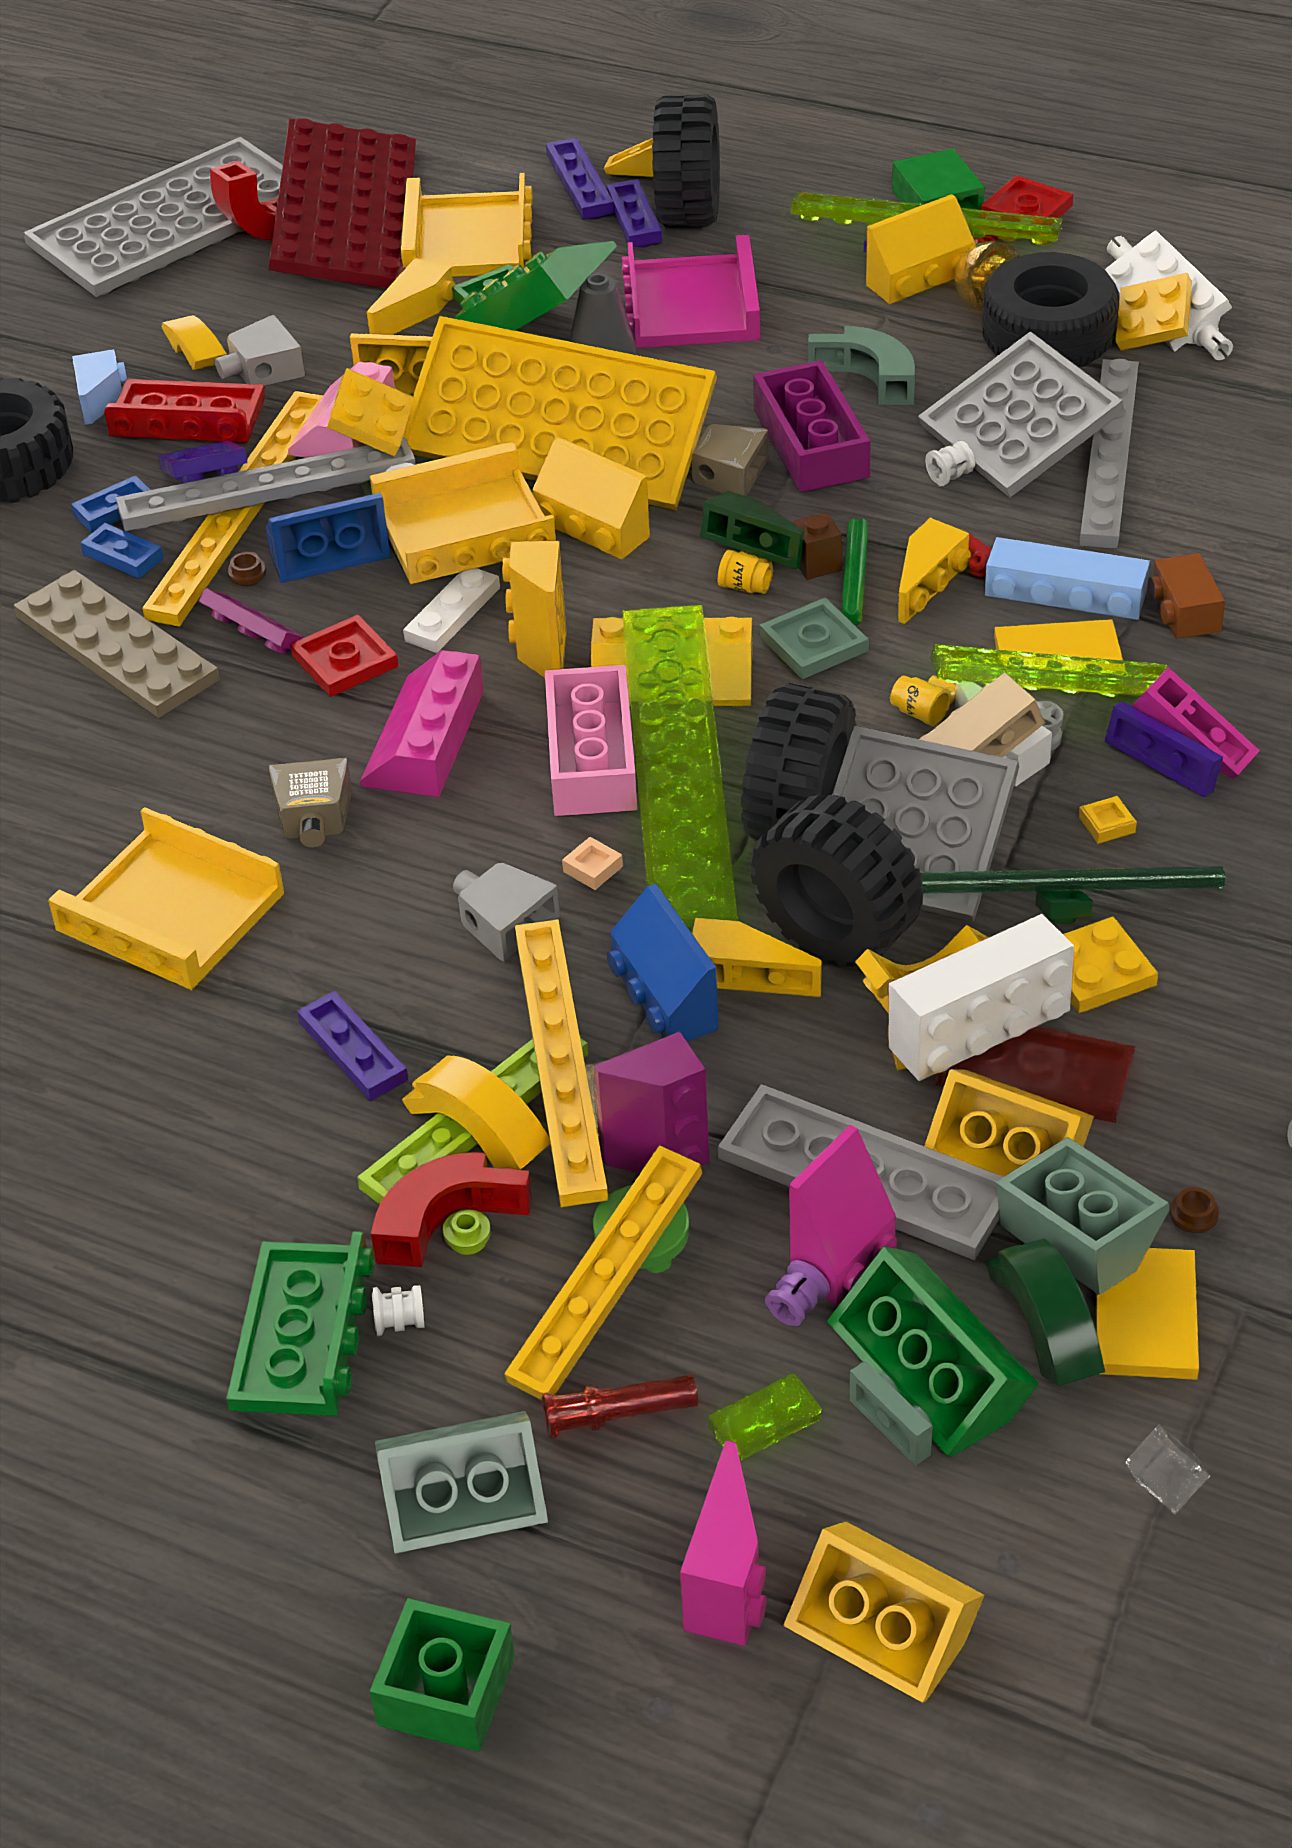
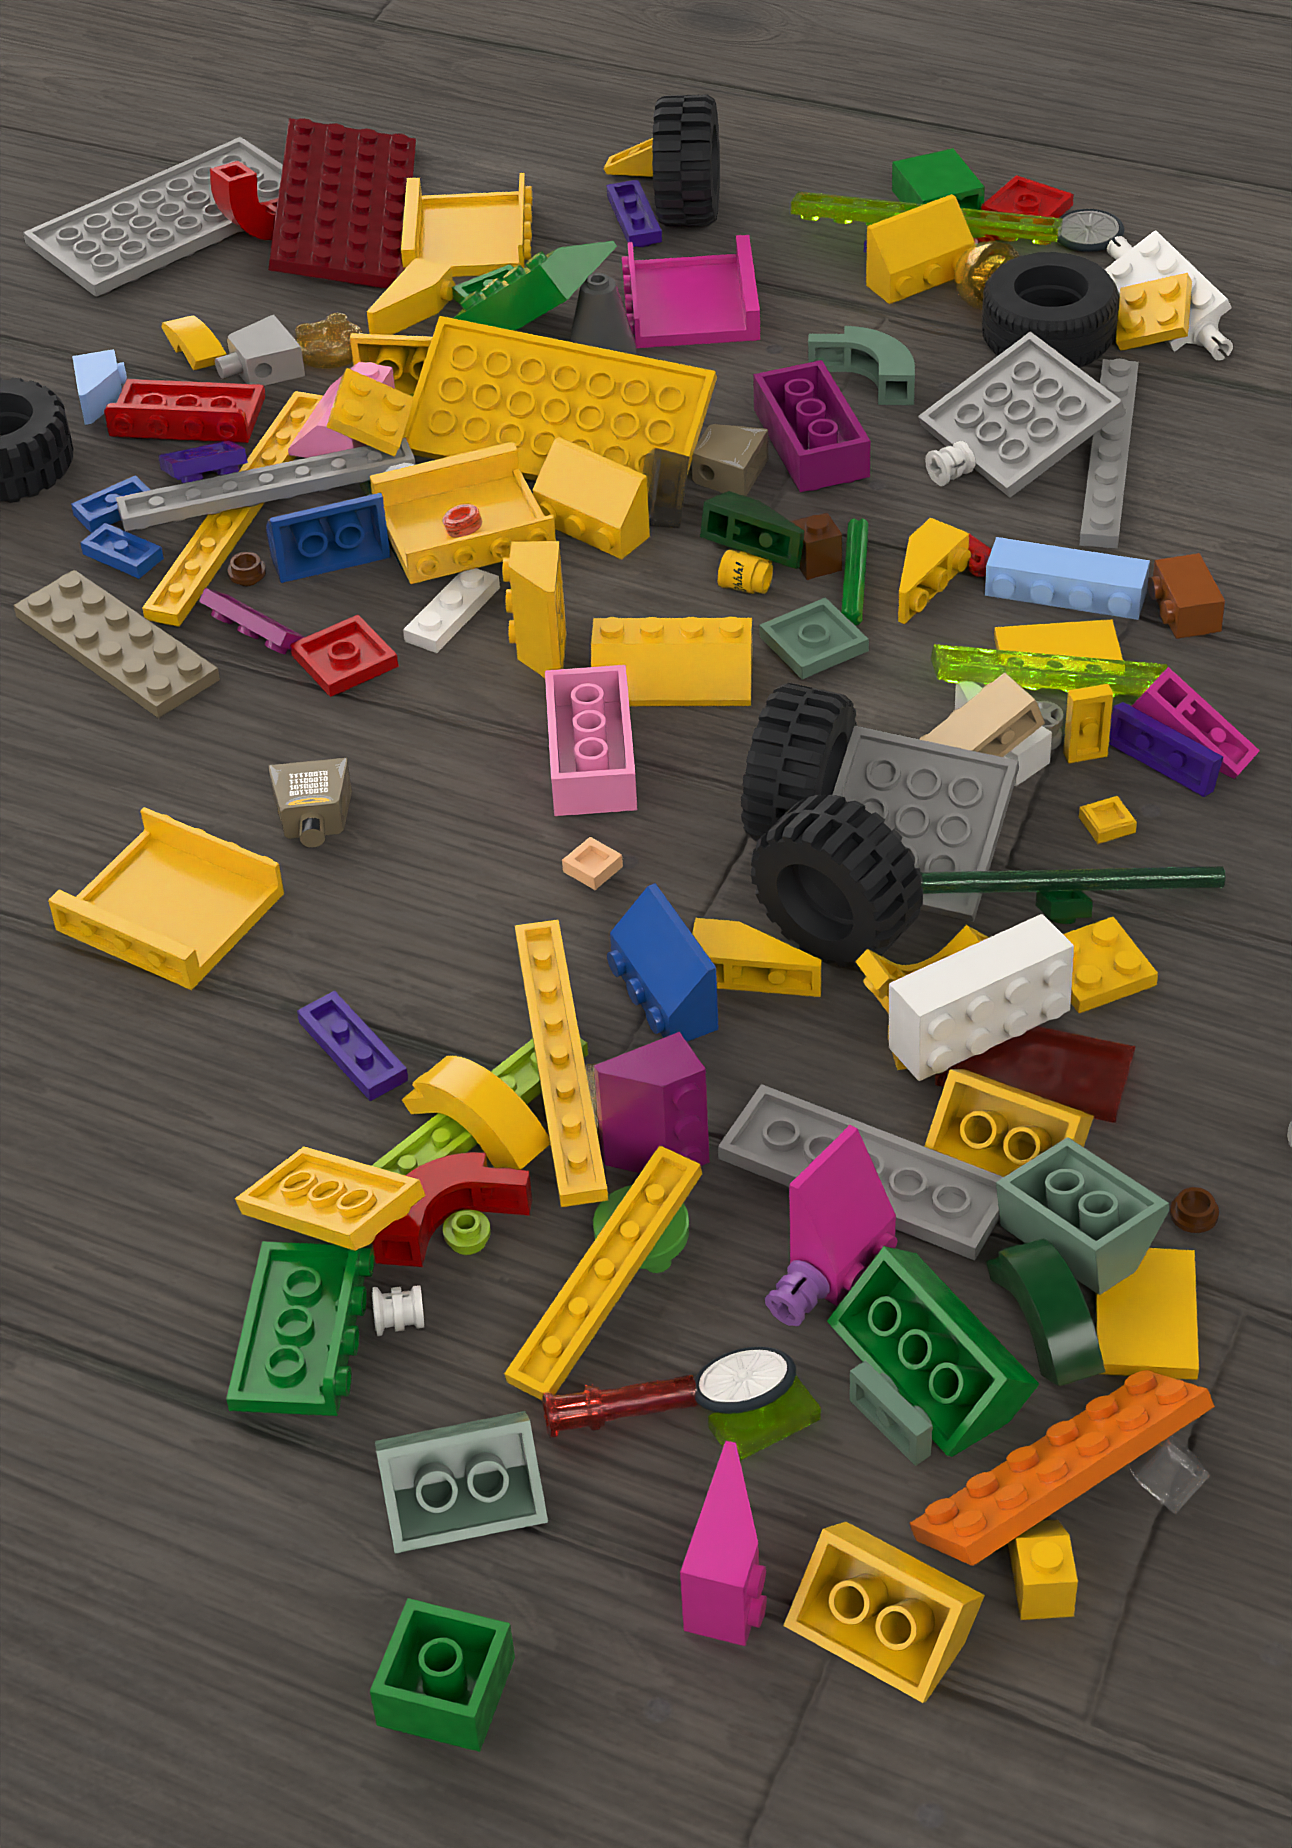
(327, 341): none -> clear yellow tile
(331, 1198): none -> yellow plate
(427, 726): dark pink slope -> none
(462, 520): none -> clear red tile
(501, 900): light grey torso -> none
(580, 178): dark purple plate -> none
(666, 487): none -> clear smoke slope
(678, 762): clear neon green plate -> none
(744, 1380): none -> white wheel
(923, 699): yellow piece -> none
(1044, 1571): none -> yellow slope
(1060, 1466): none -> orange plate
(1088, 723): none -> yellow plate
(1089, 230): none -> light grey wheel

